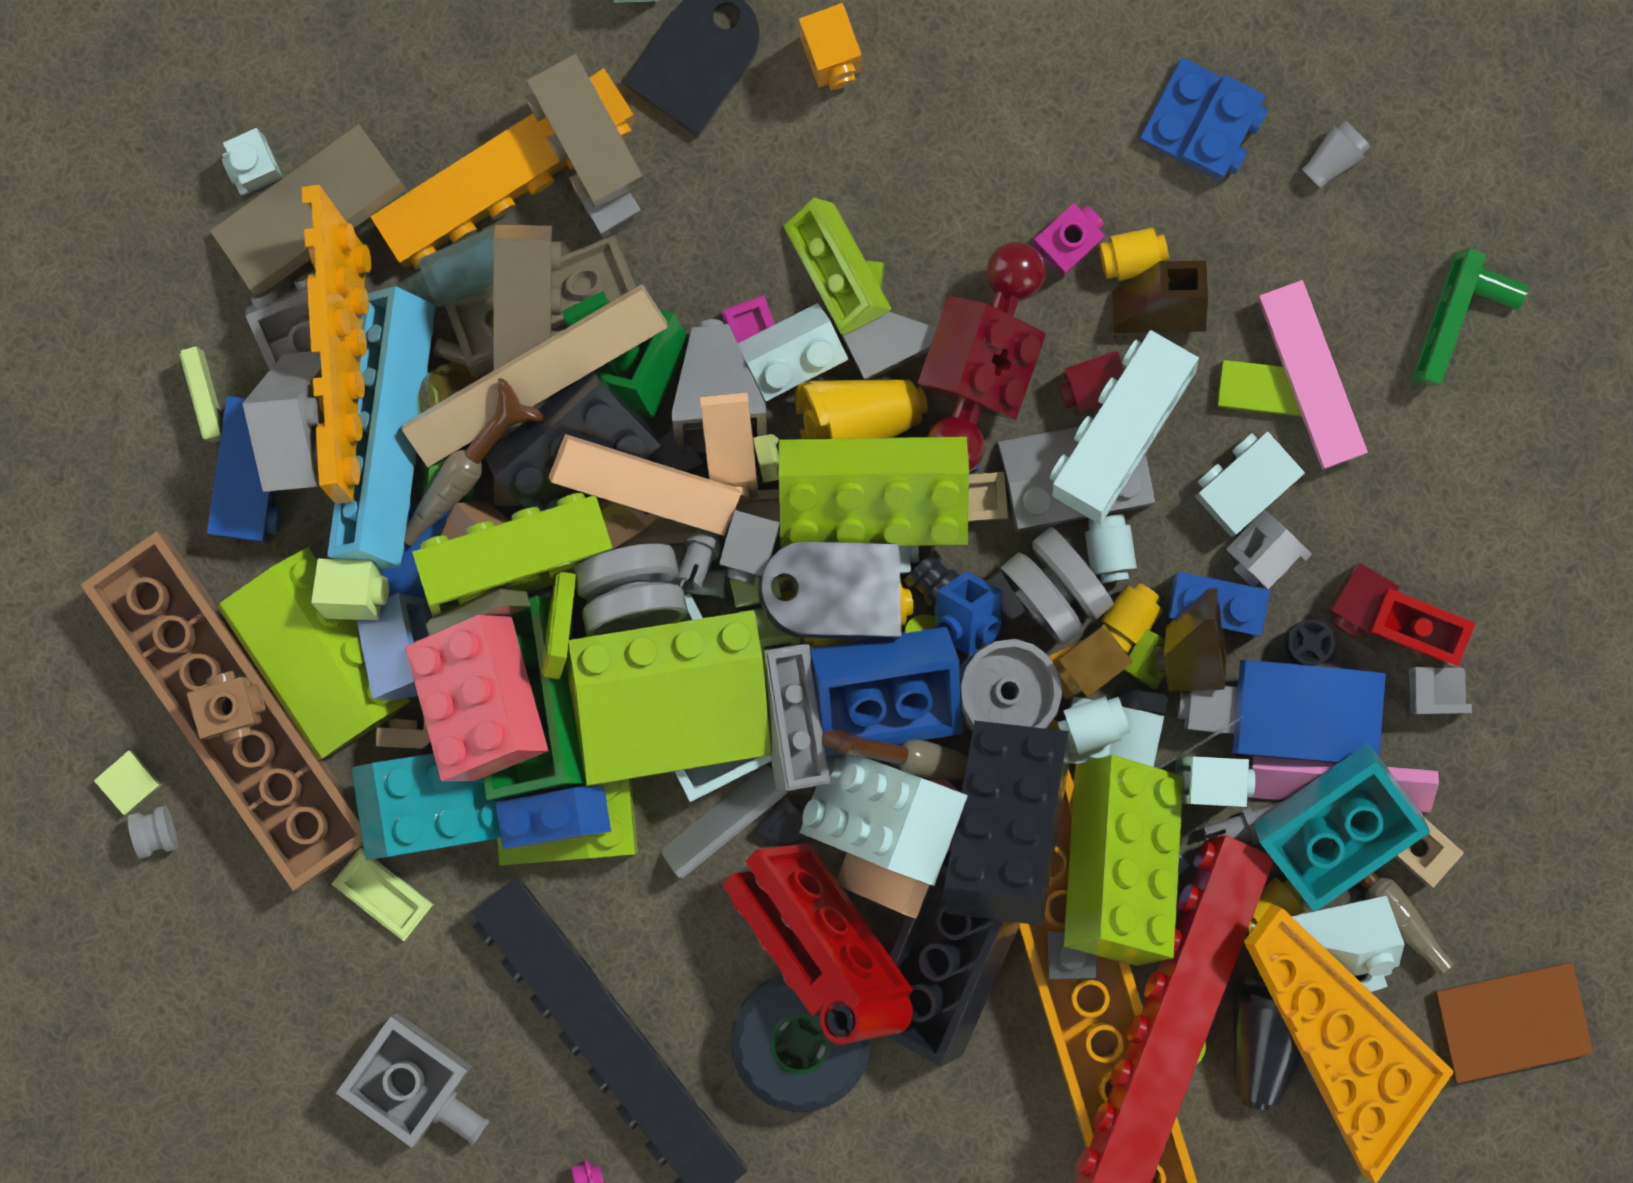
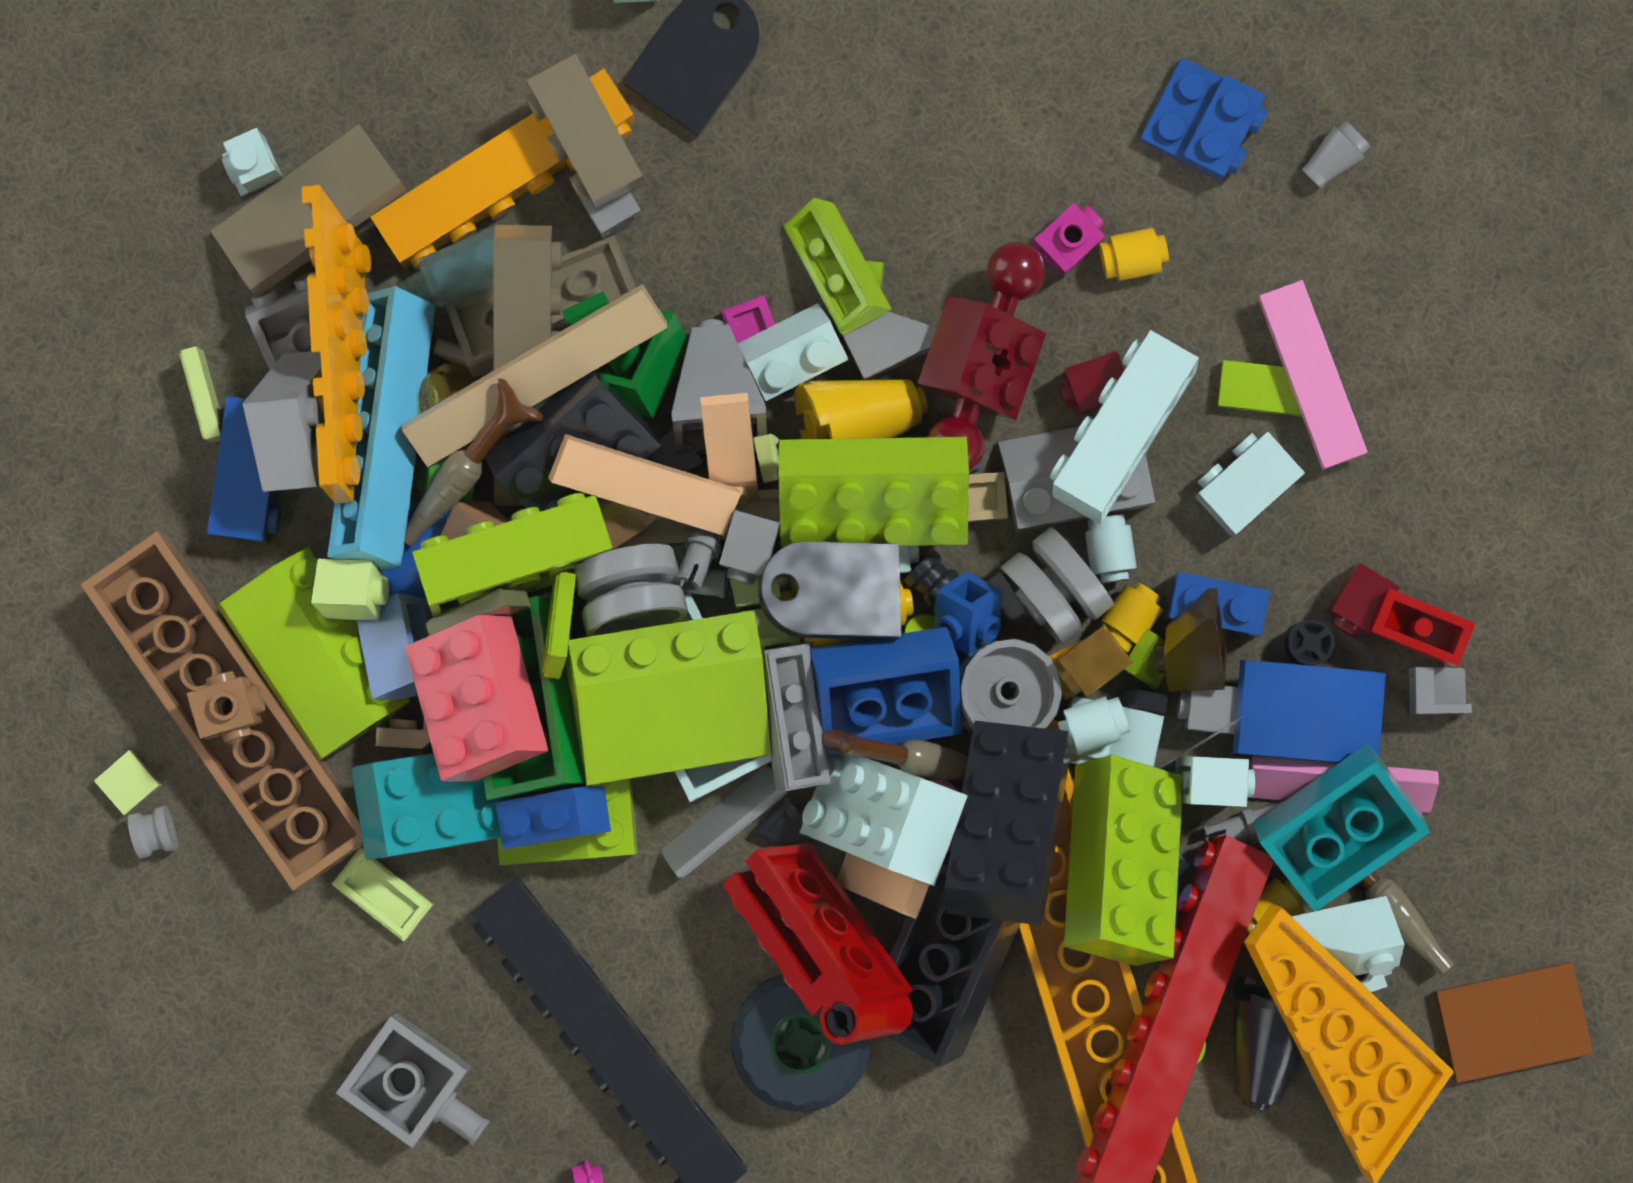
(831, 47): light orange brick -> none
(1067, 962): dark grey plate -> none
(1163, 299): dark brown slope -> none
(1265, 551): light grey brick -> none
(1436, 861): tan brick -> none
(1463, 280): green piece -> none

